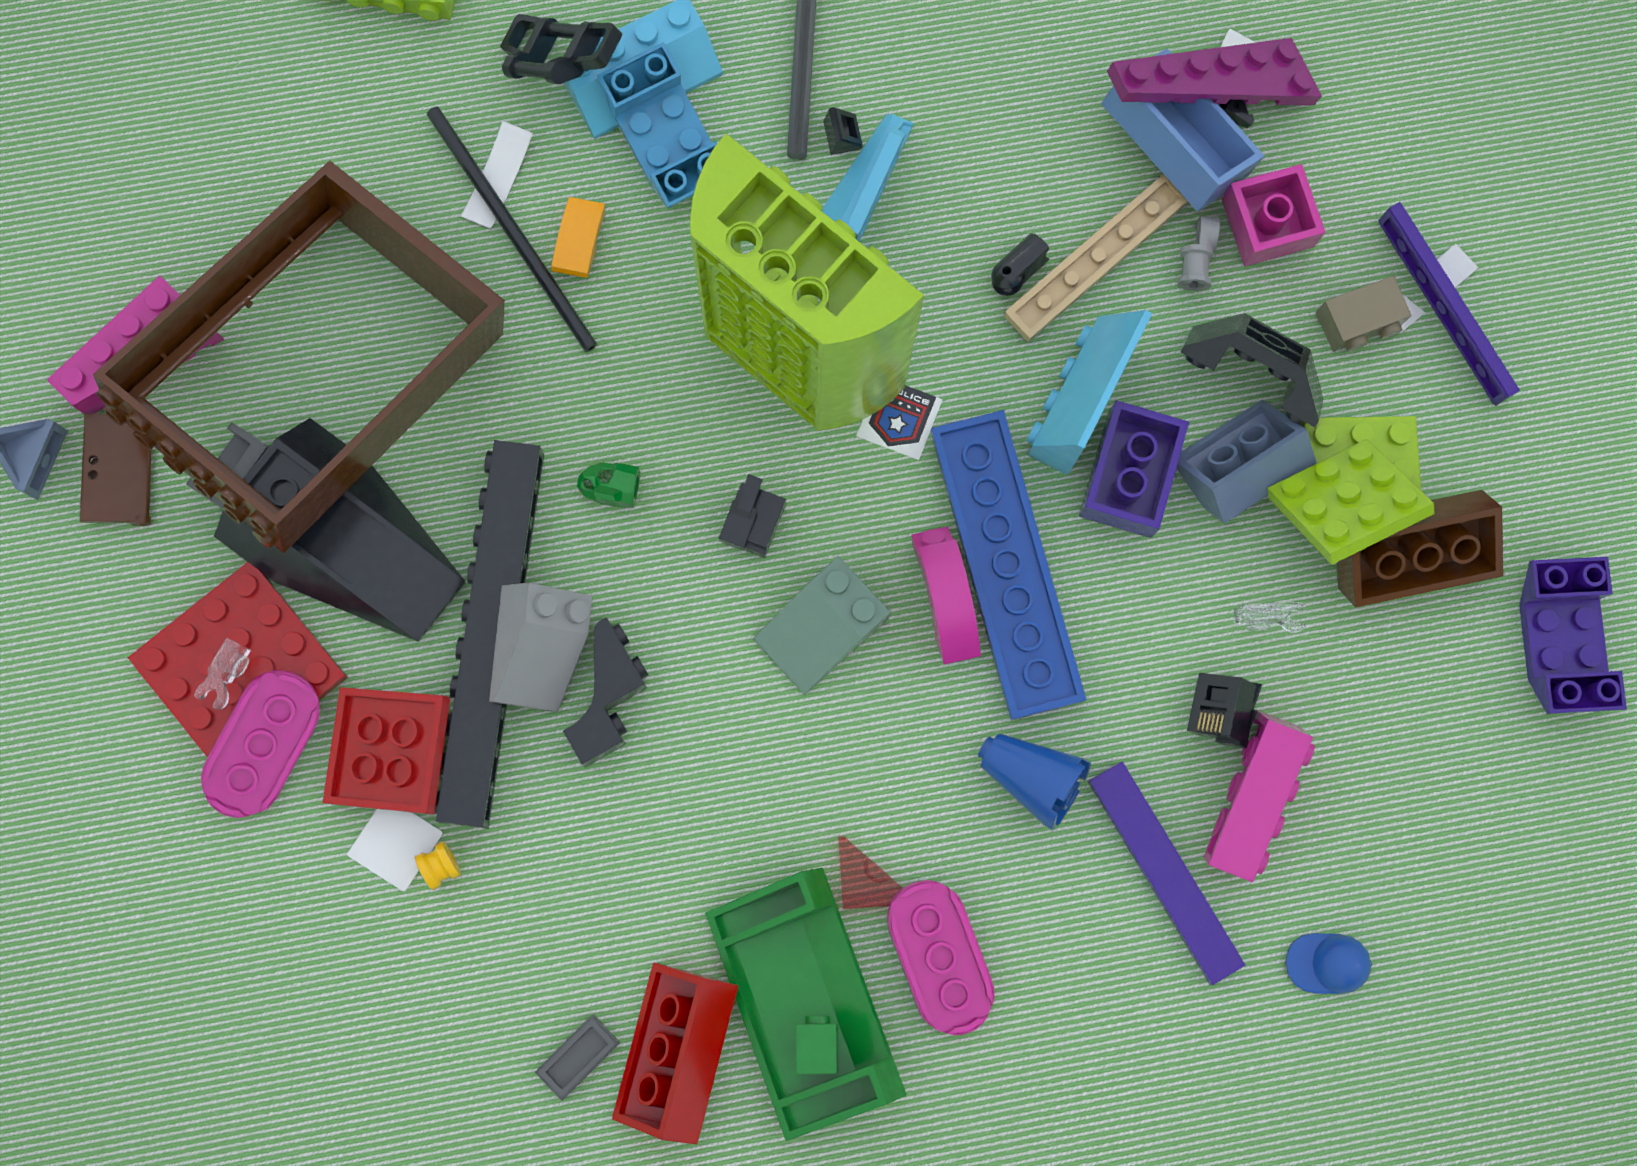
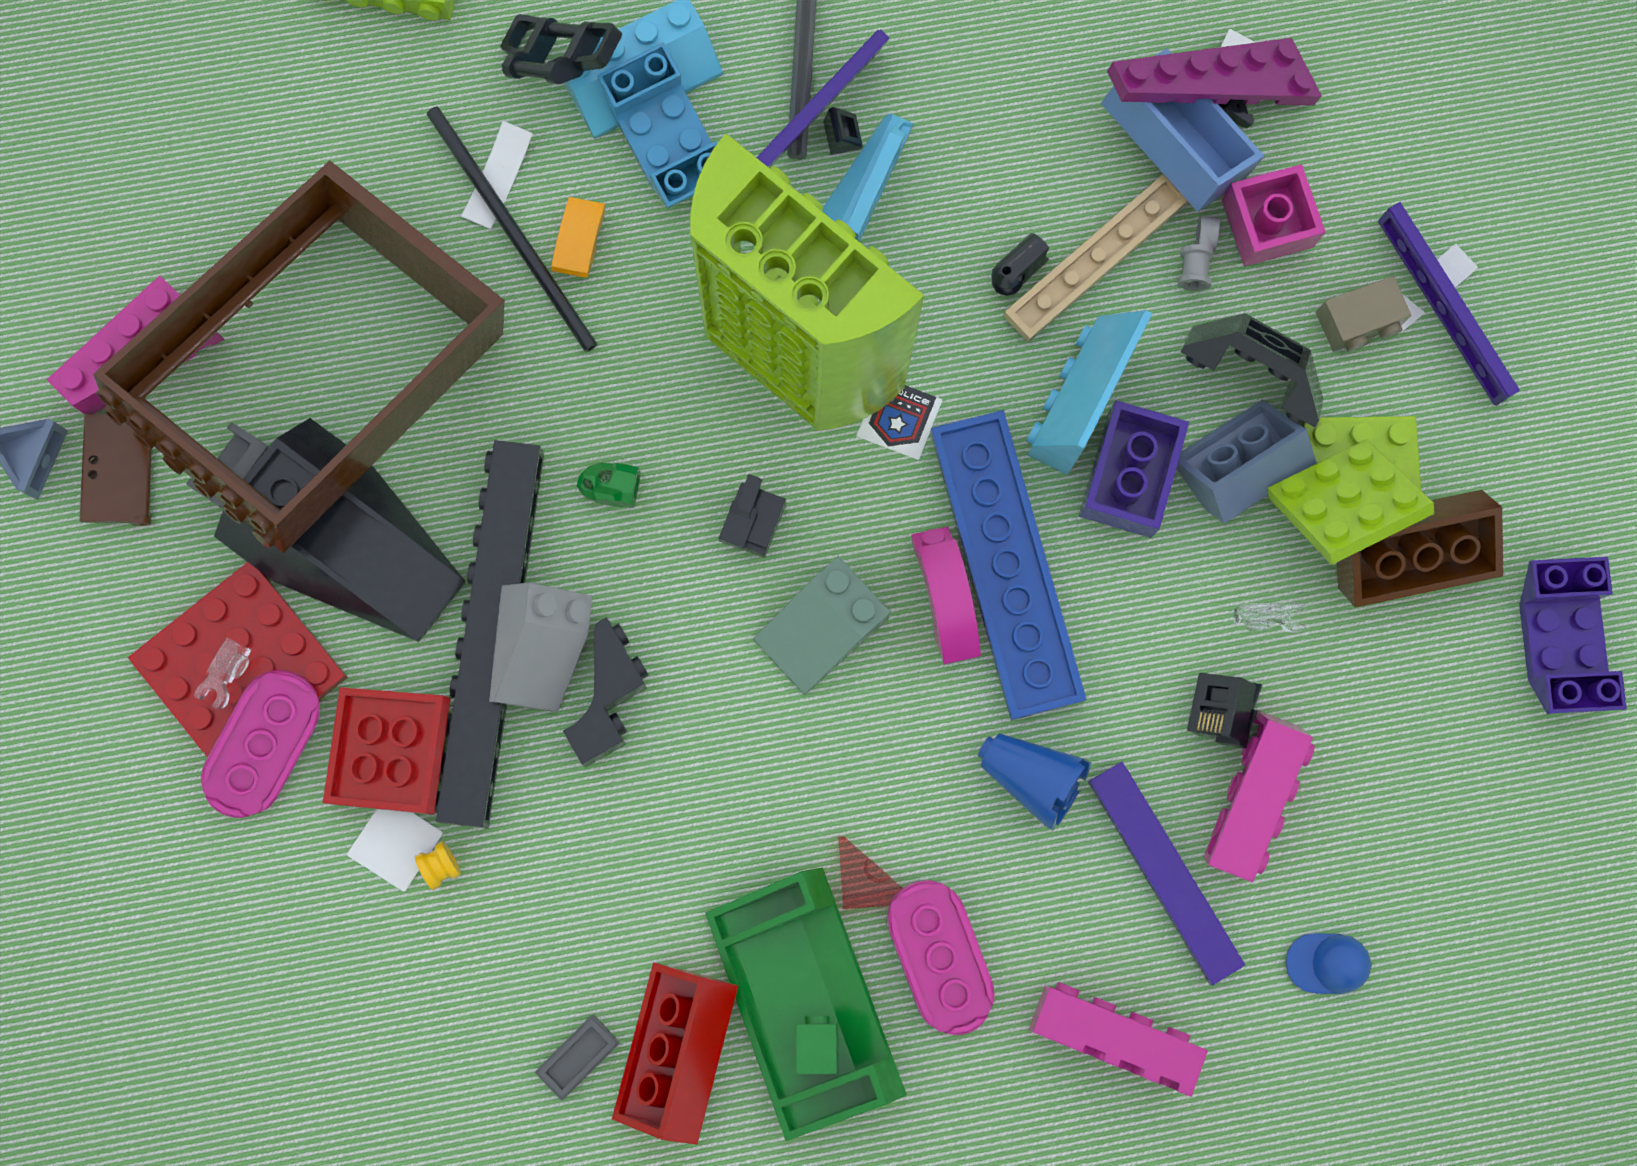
(823, 99): none -> dark purple tile
(1117, 1039): none -> dark pink wedge

